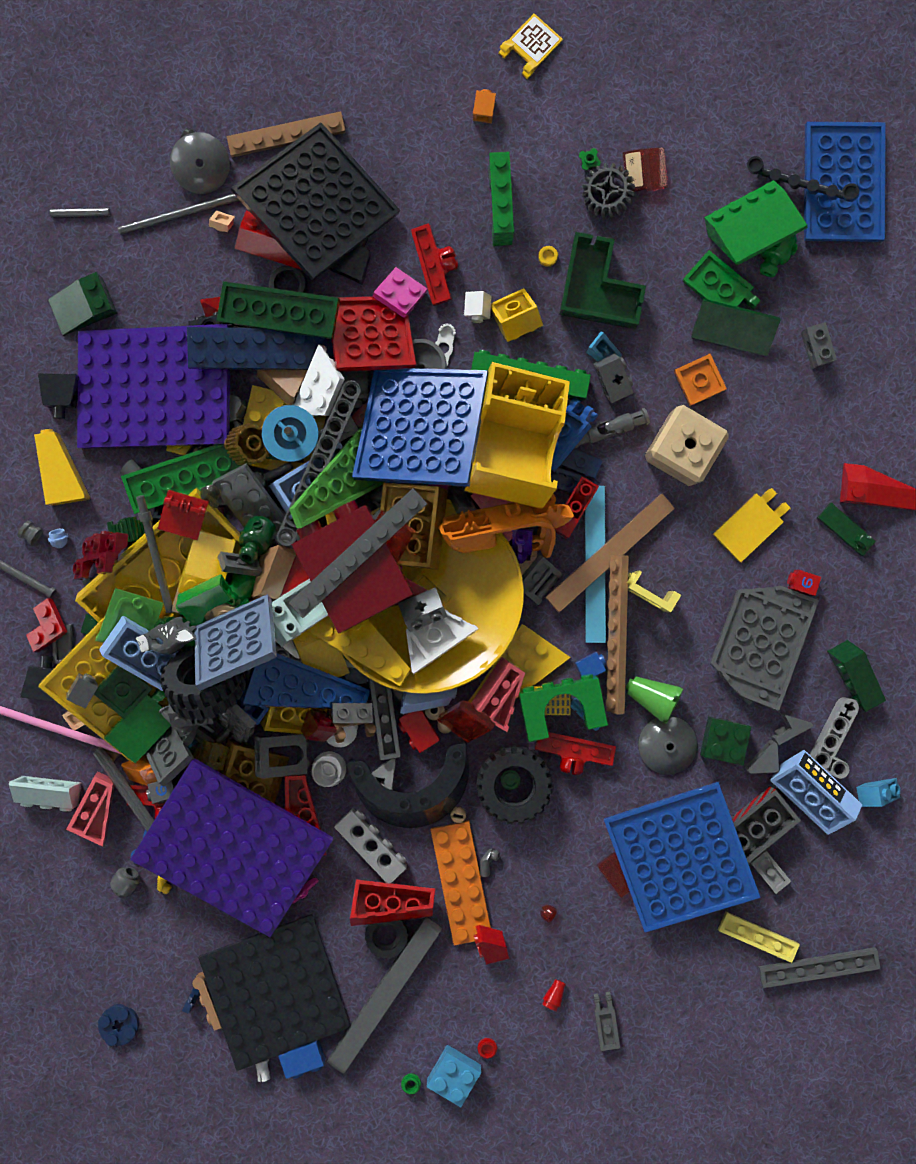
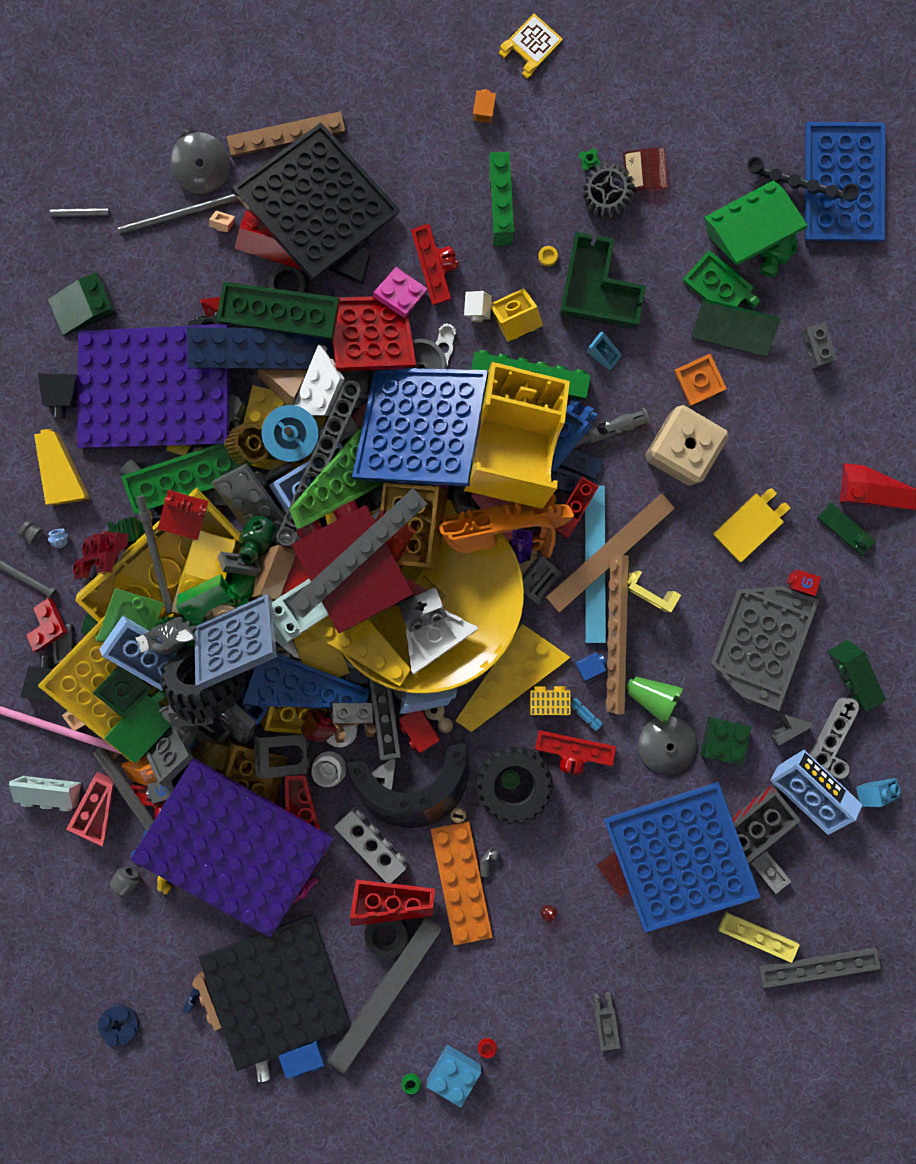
(82, 690): dark grey brick -> none
(211, 494): clear smoke plate -> none
(466, 721): clear red plate -> none
(491, 944): red slope -> none
(499, 693): coral wedge -> none
(535, 701): green arch -> none
(554, 995): red cone -> none
(606, 370): dark grey brick -> none
(765, 760): dark grey slope -> none

